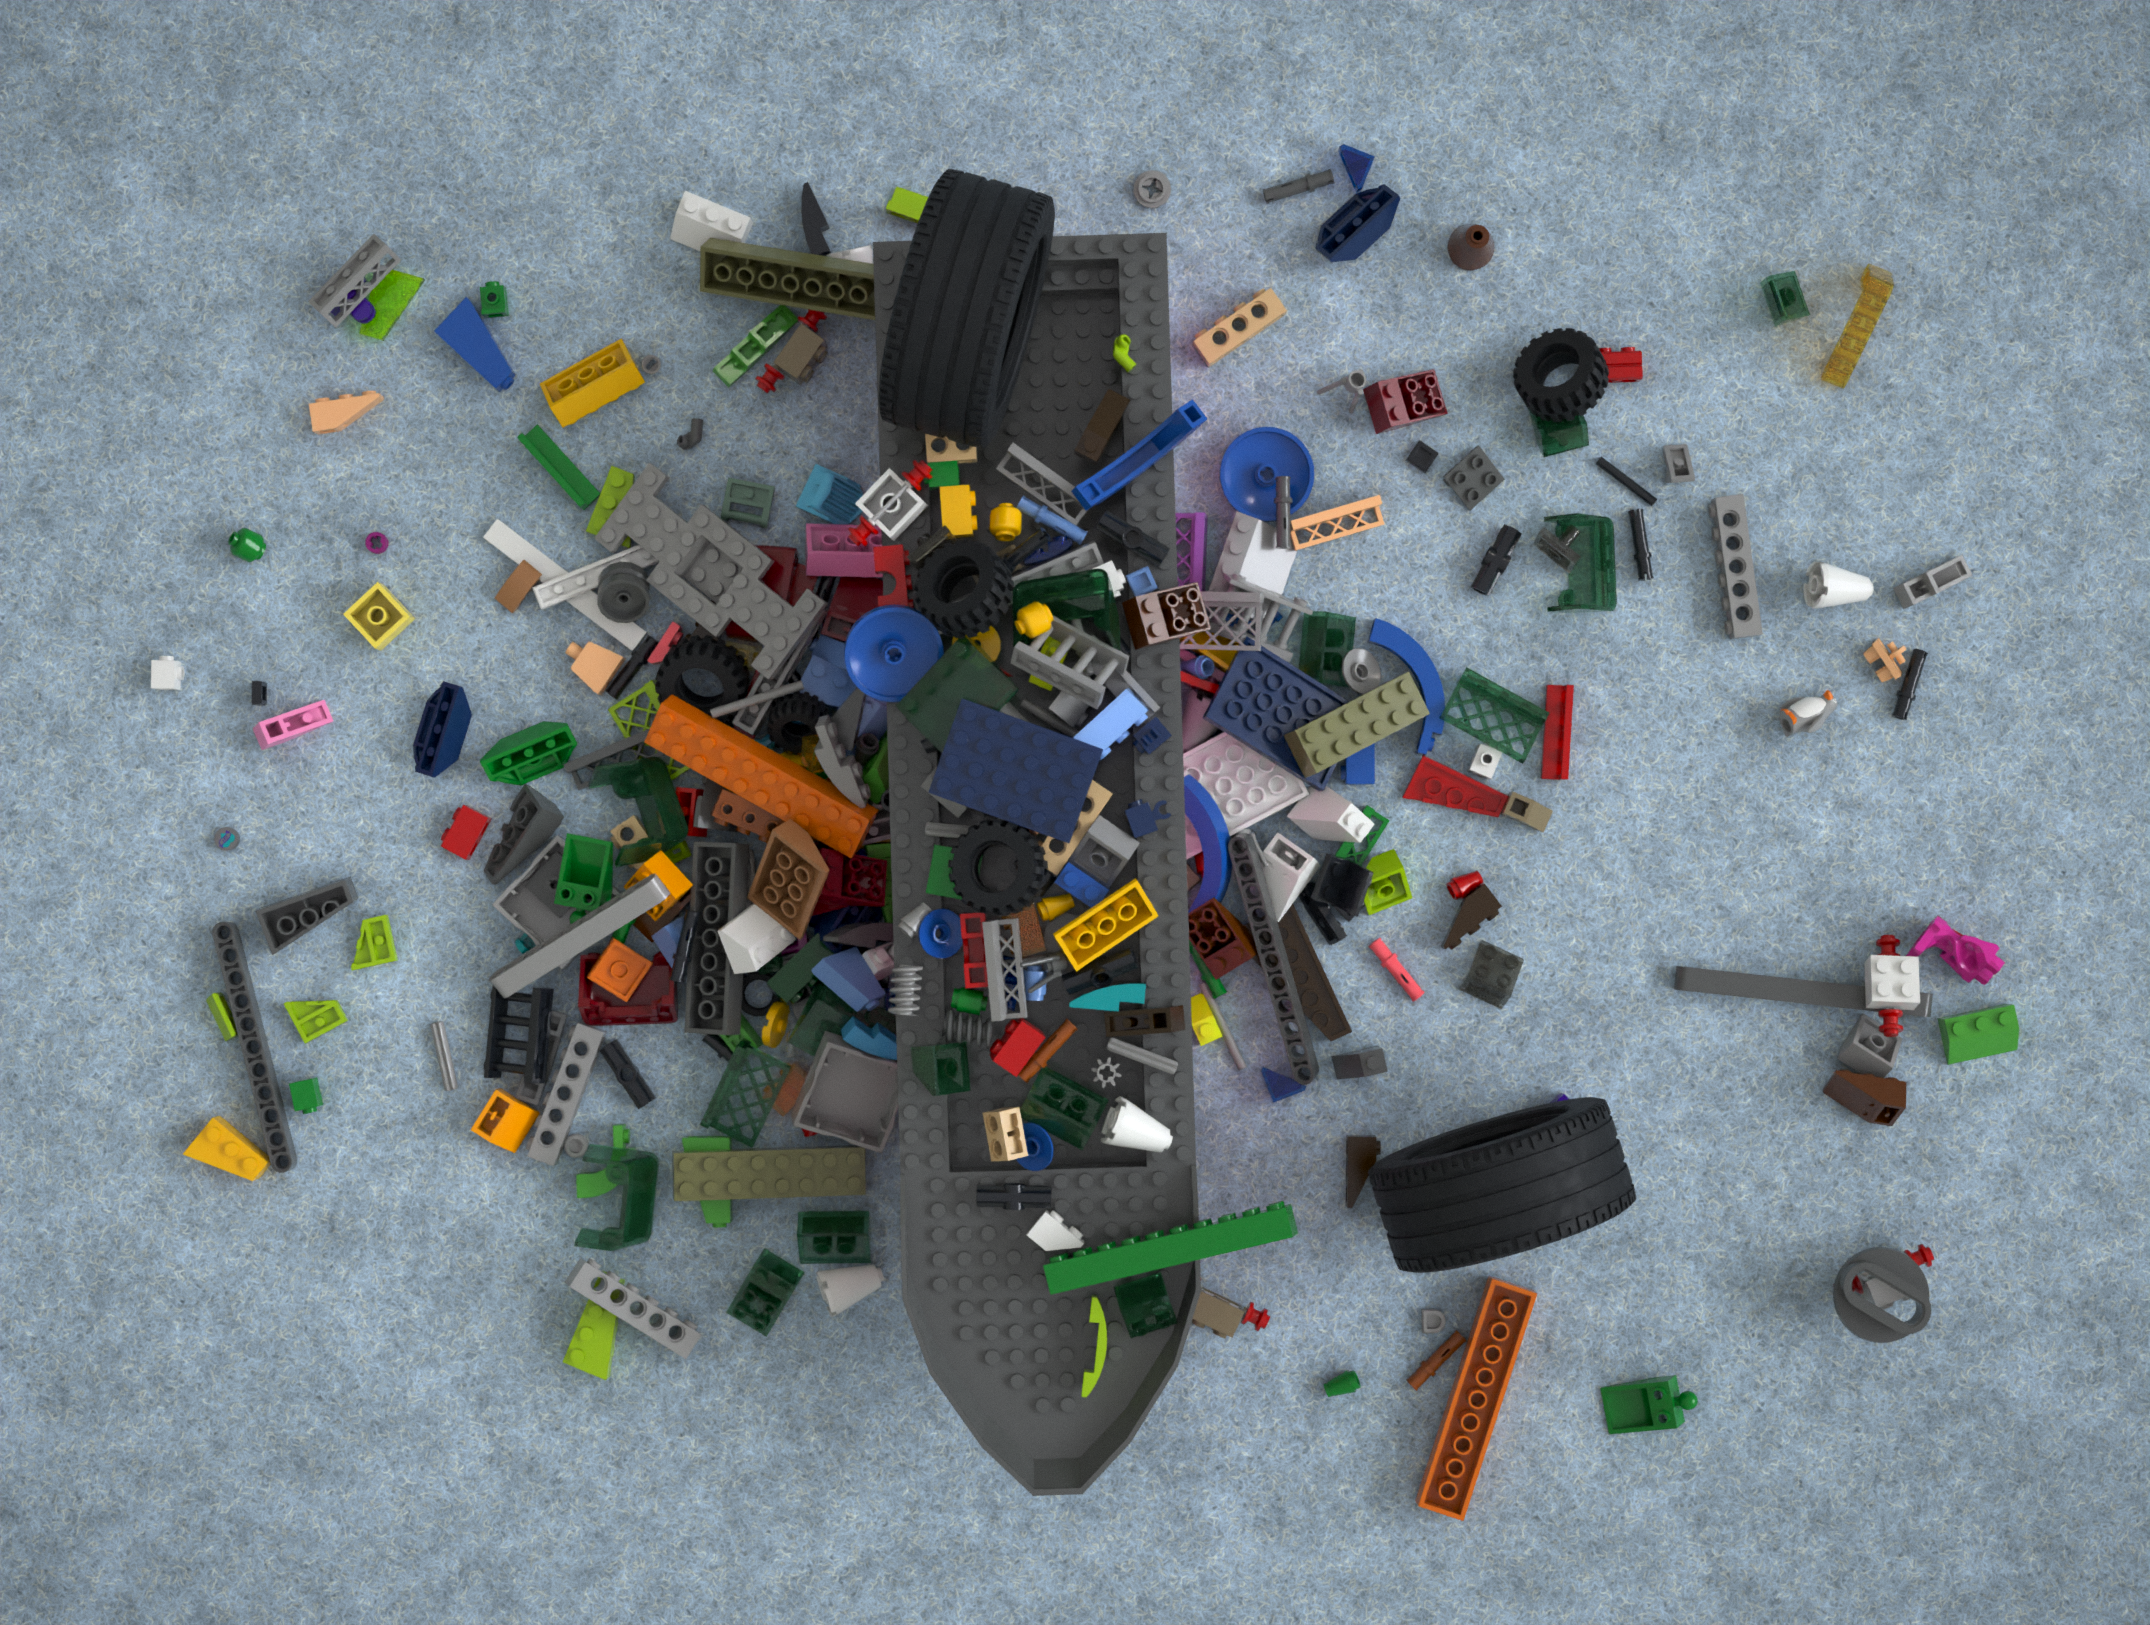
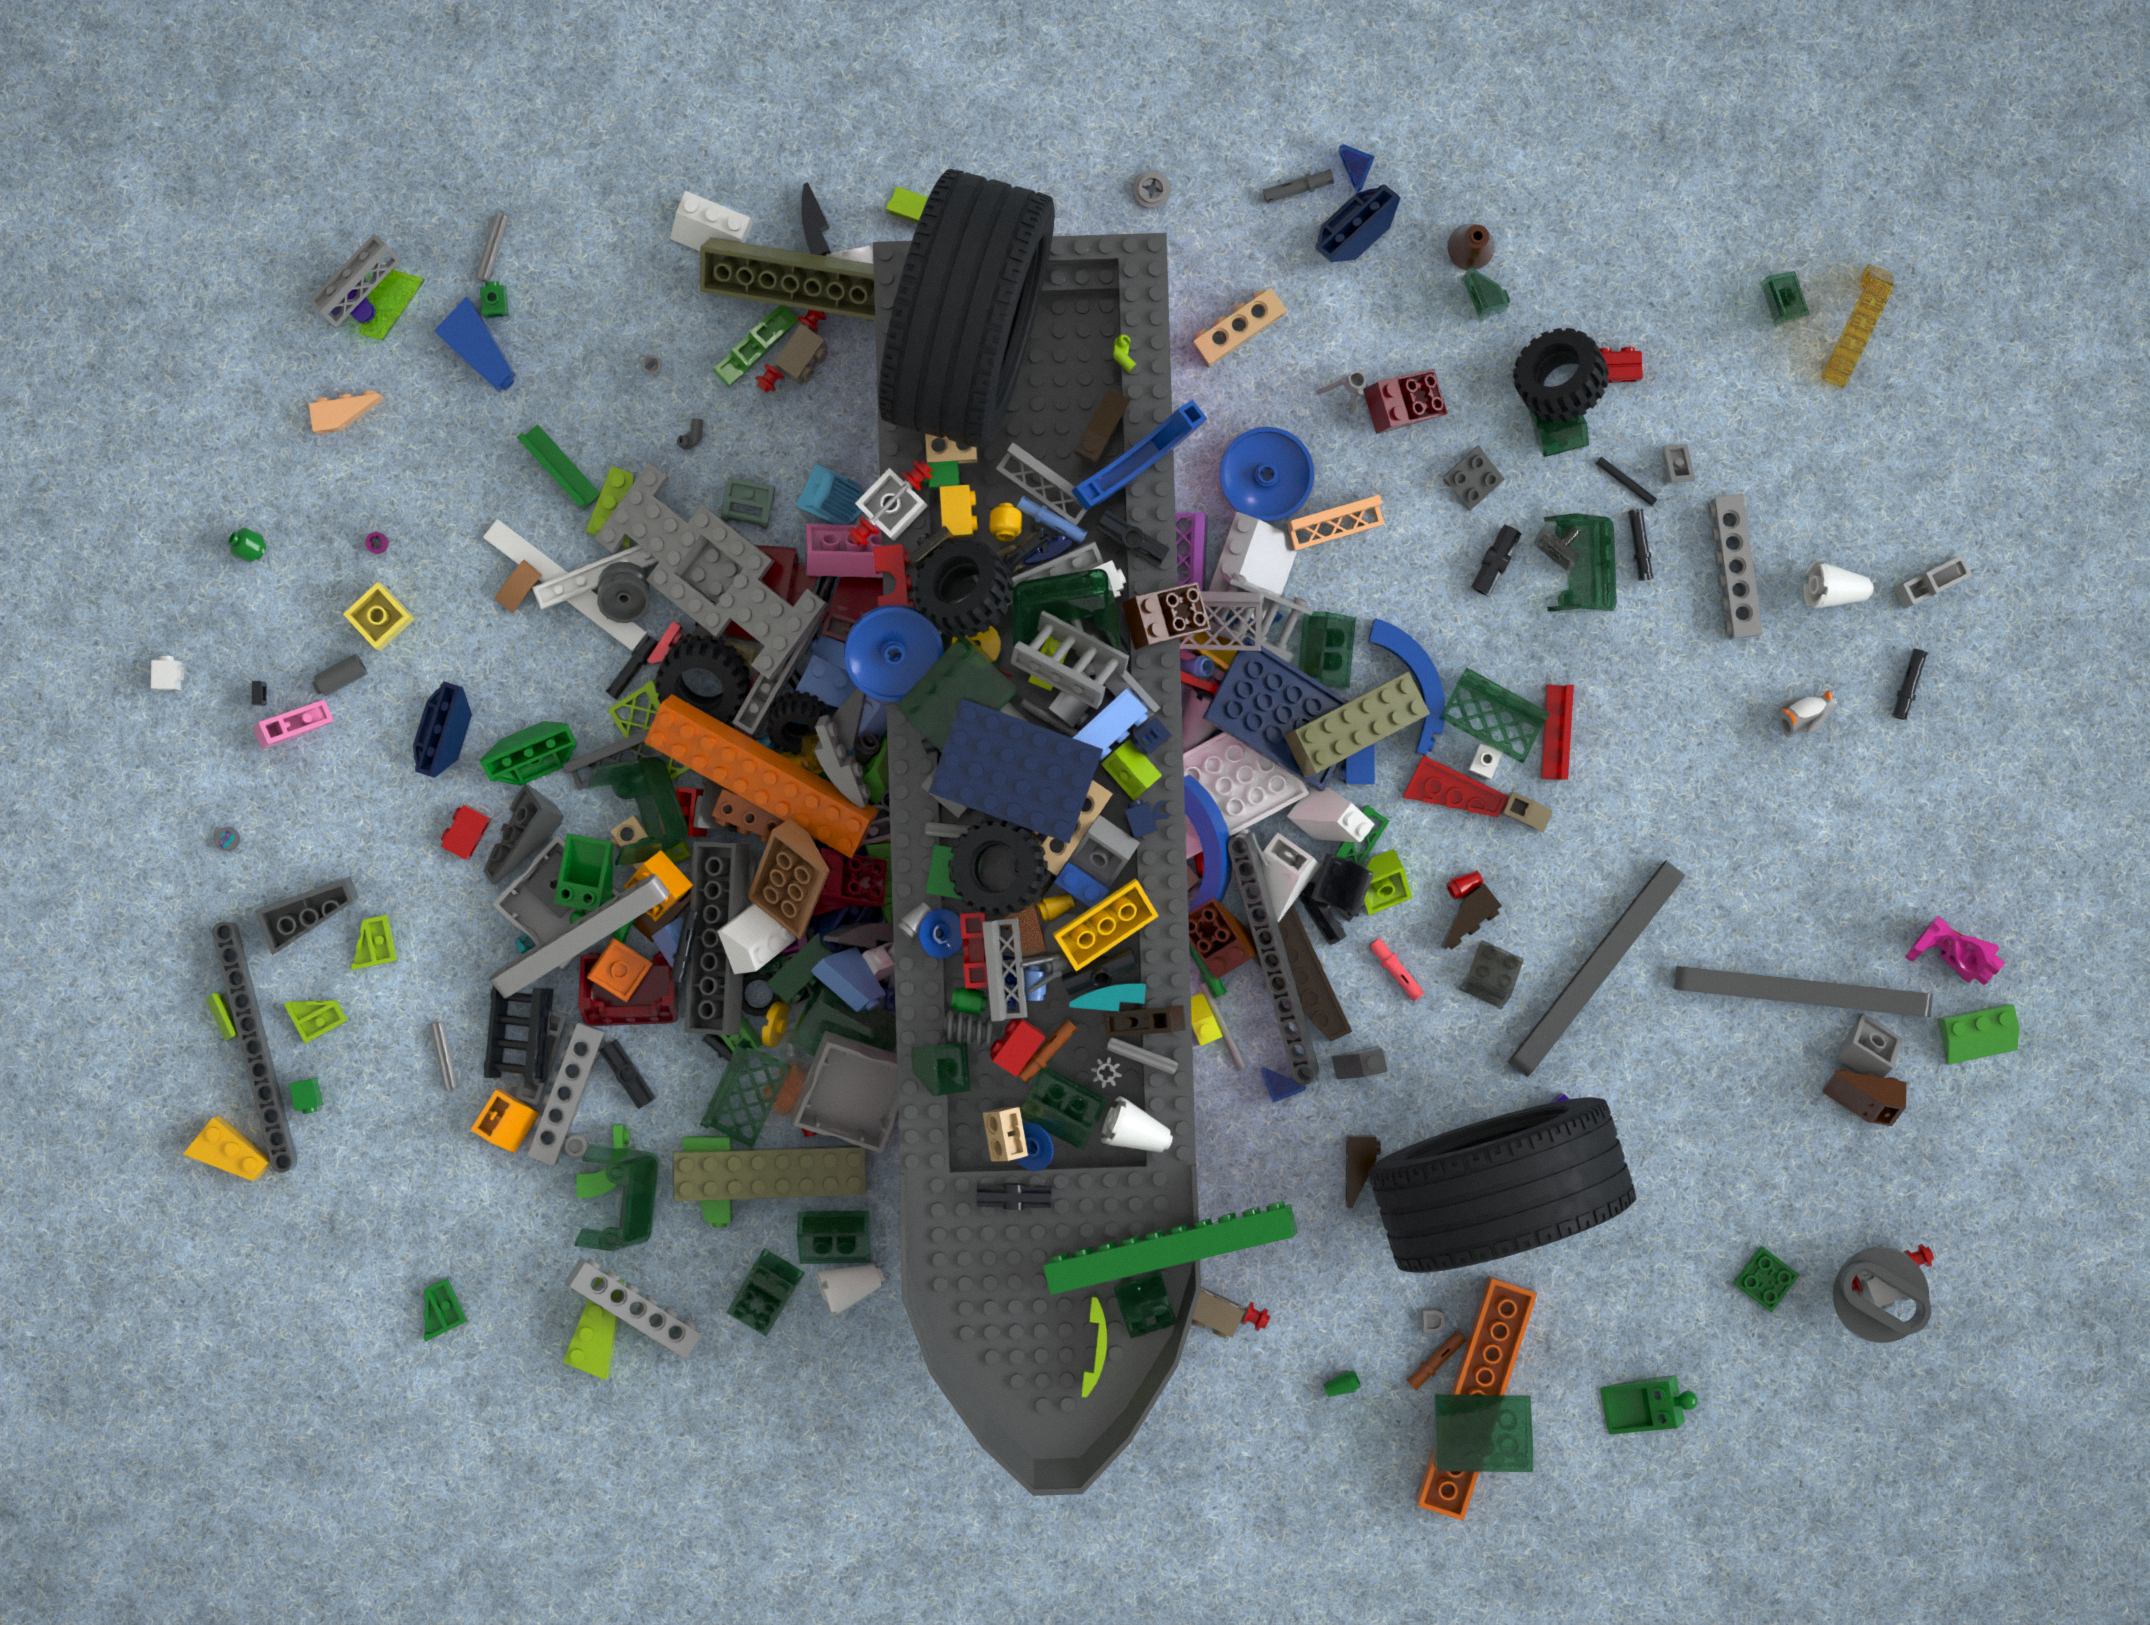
(339, 675): none -> dark grey brick
(441, 1309): none -> green wing
(492, 247): none -> light grey axle
(592, 383): yellow slope -> none
(594, 665): light nougat torso -> none
(756, 699): light grey bar -> none
(875, 1041): dark azure slope -> none
(905, 990): light grey piece -> none
(1034, 619): yellow head -> none
(1053, 1234): white slope -> none
(1131, 769): none -> lime panel
(1141, 581): medium blue tile -> none
(1283, 503): dark grey pin -> none
(1361, 670): light grey dish -> none
(1422, 456): black tile -> none
(1483, 1433): none -> clear green slope
(1485, 294): none -> clear green slope
(1596, 968): none -> dark grey beam
(1766, 1279): none -> green tile
(1890, 668): light nougat hips -> none
(1891, 984): white brick -> none

